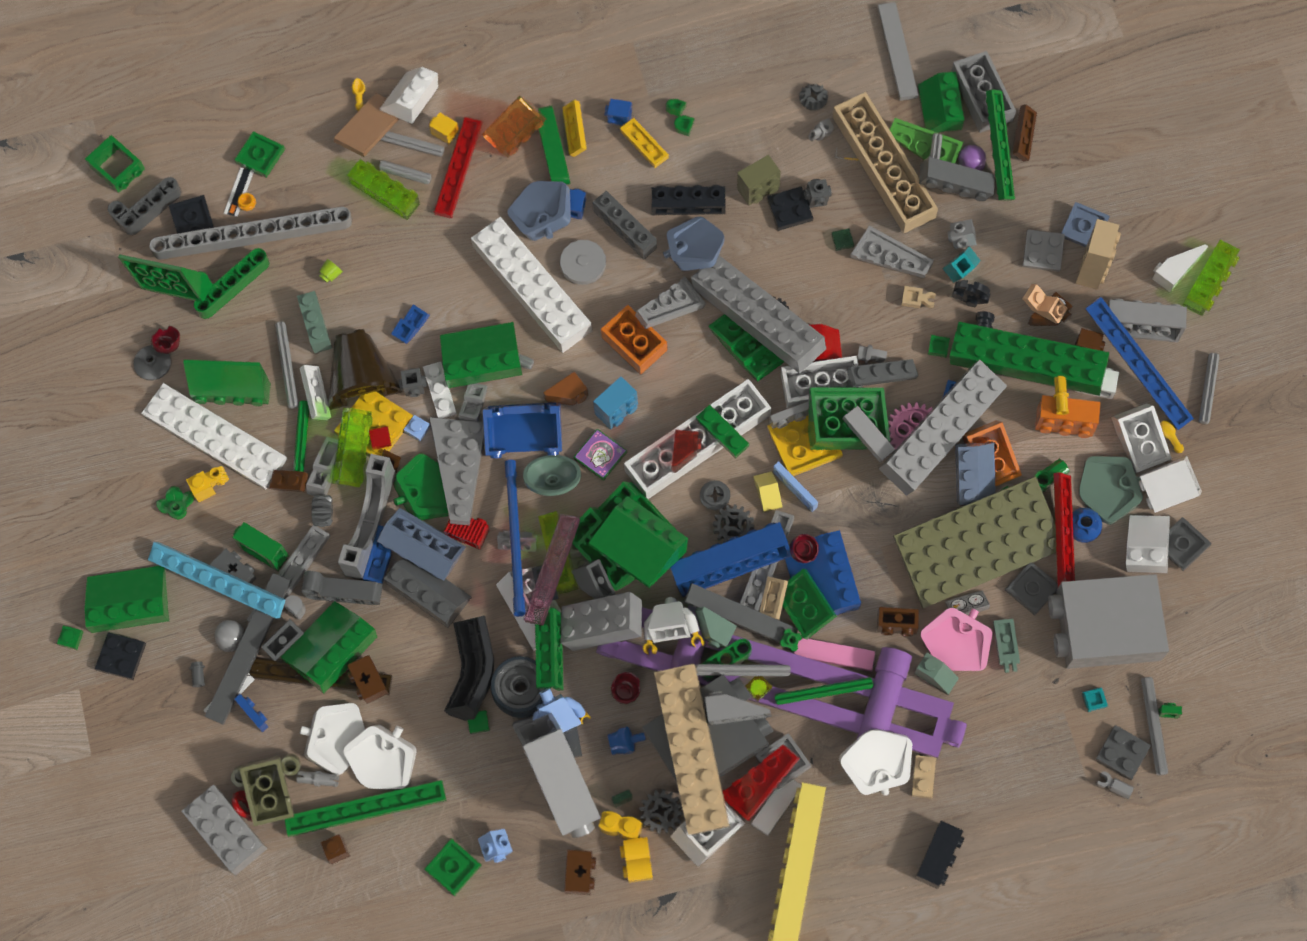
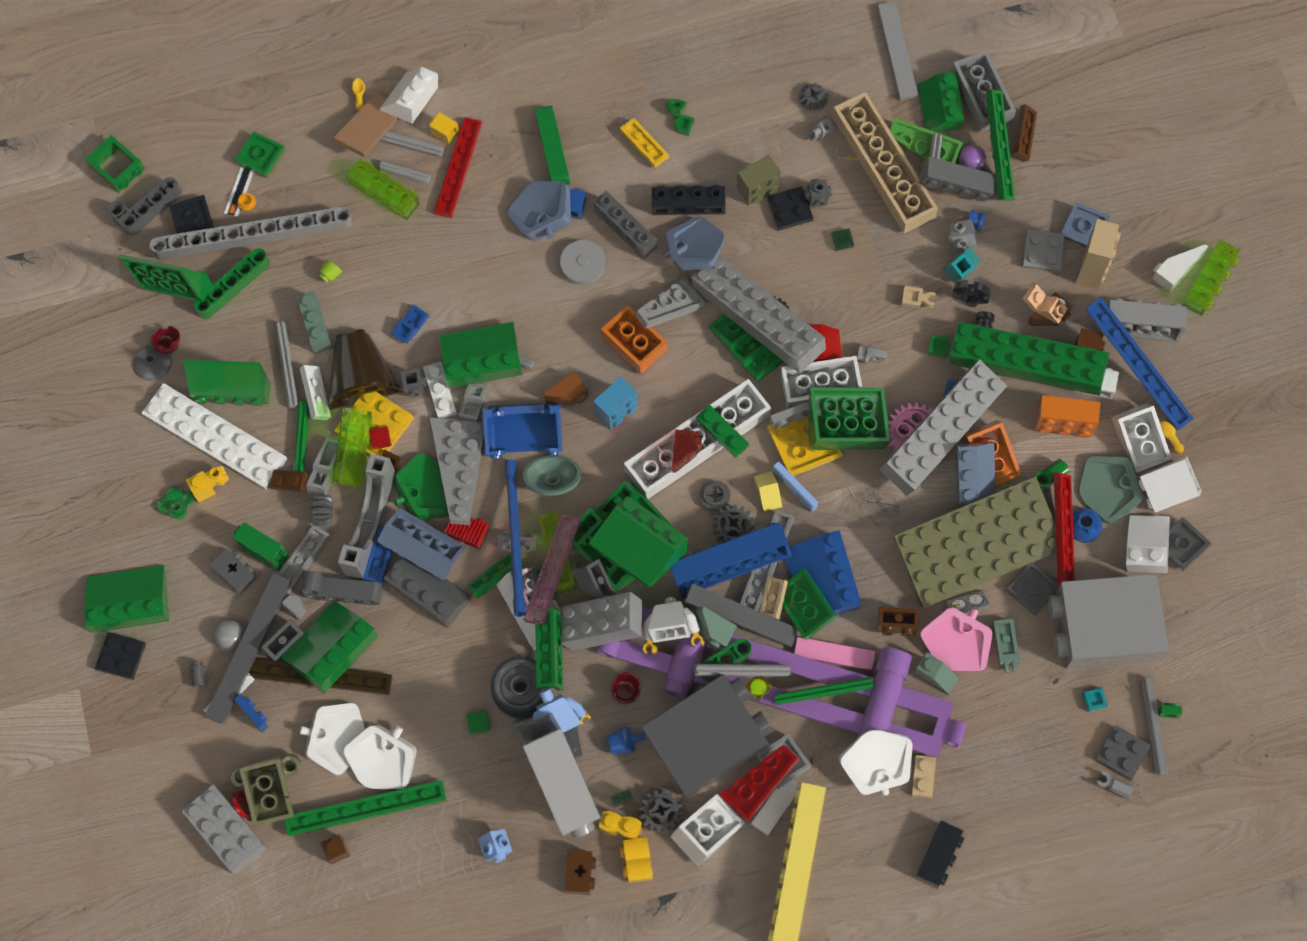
(70, 637): green plate -> none
(217, 579): medium azure plate -> none
(317, 778): light grey pin -> none
(366, 668): reddish brown brick -> none
(417, 428): light blue plate -> none
(453, 867): green tile -> none
(476, 668): black piece -> none
(491, 577): none -> green plate
(514, 126): clear orange slope -> none
(531, 284): white brick -> none
(574, 128): yellow plate -> none
(600, 454): tile -> none
(618, 112): blue brick -> none
(691, 749): tan brick -> none
(729, 709): light grey slope -> none
(784, 642): green plate -> none
(804, 548): dark red hair -> none
(868, 434): light grey tile -> none
(882, 373): dark grey plate -> none
(889, 253): light grey wing -> none
(977, 218): none -> blue wheel
(1061, 395): yellow axle -> none
(1209, 387): light grey axle -> none

